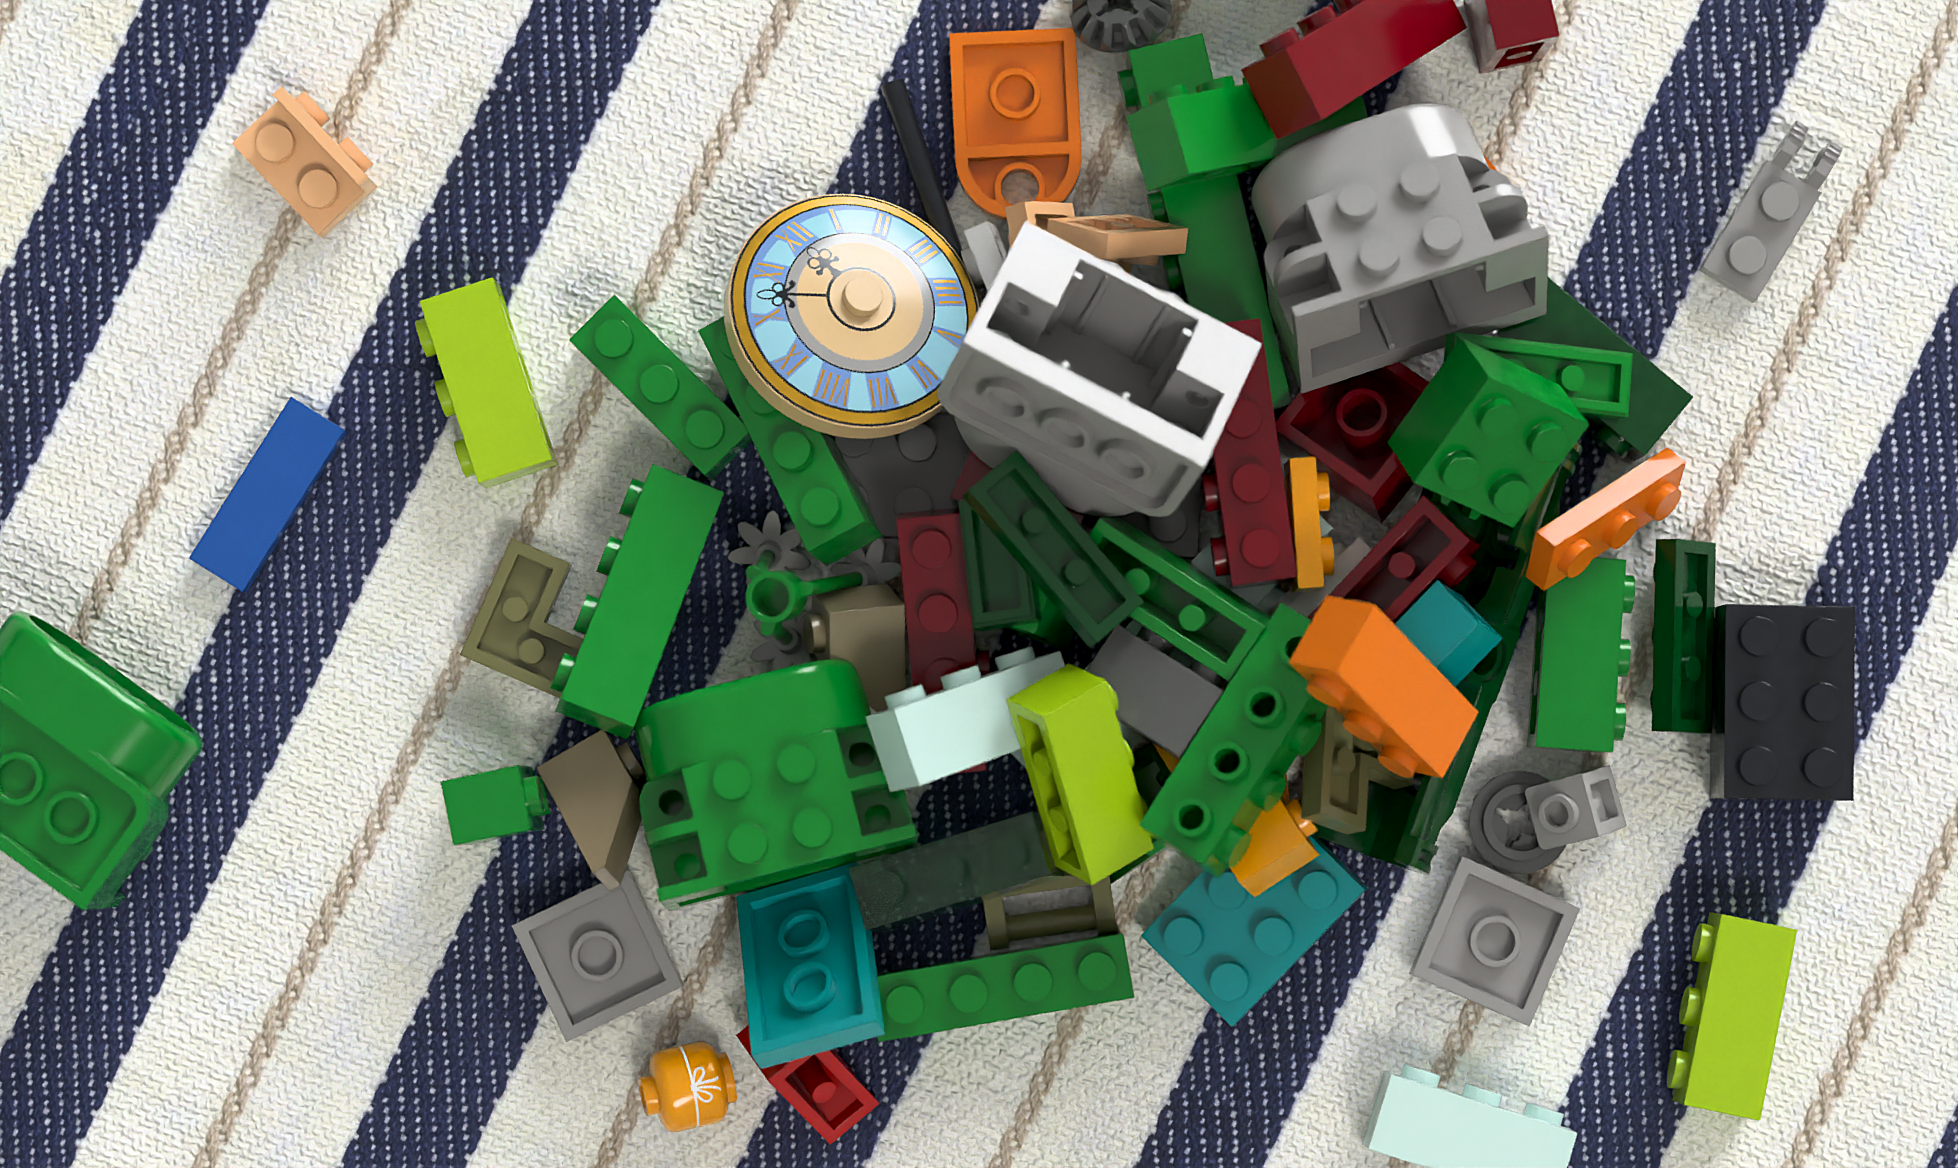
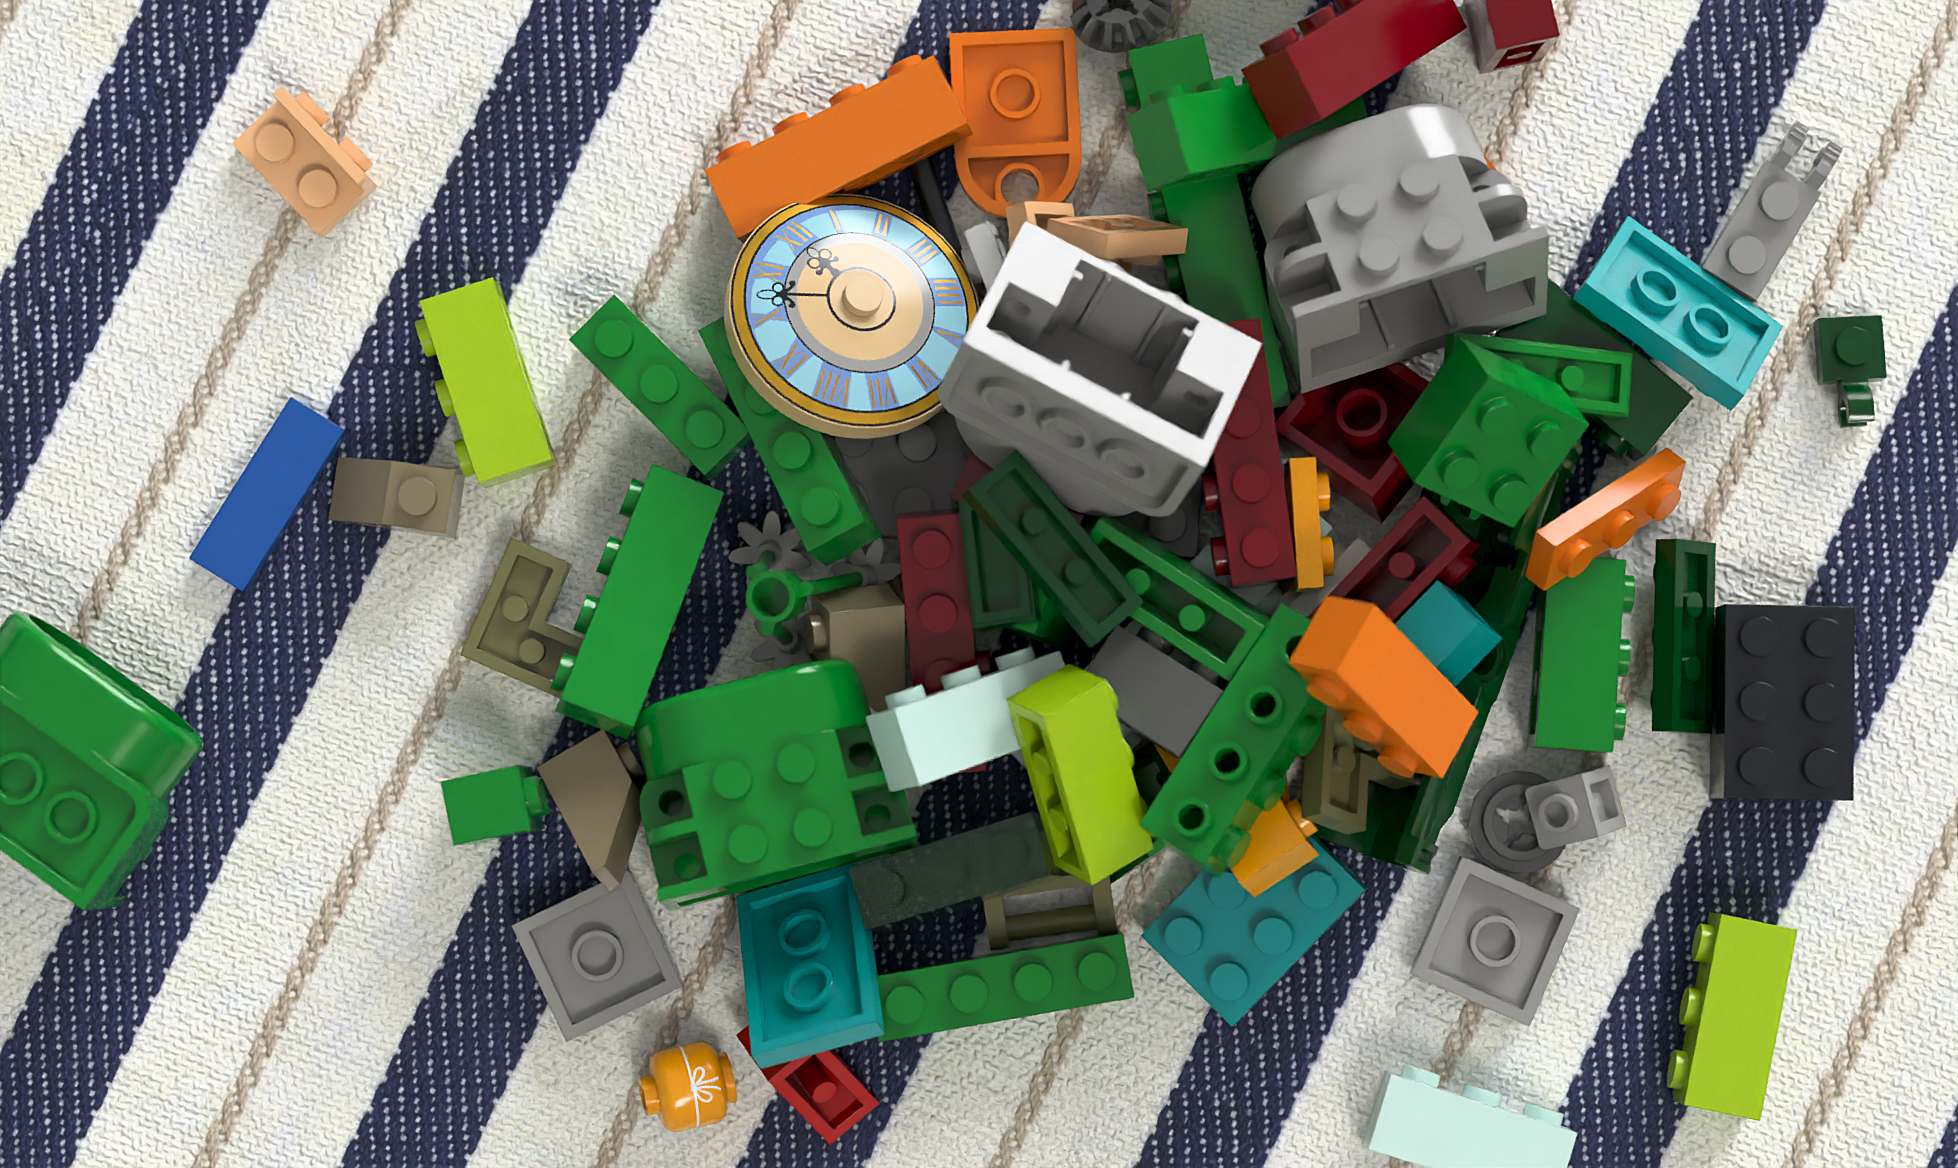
(397, 496): none -> dark tan slope
(841, 148): none -> orange brick
(1678, 313): none -> teal plate
(1851, 355): none -> dark green plate

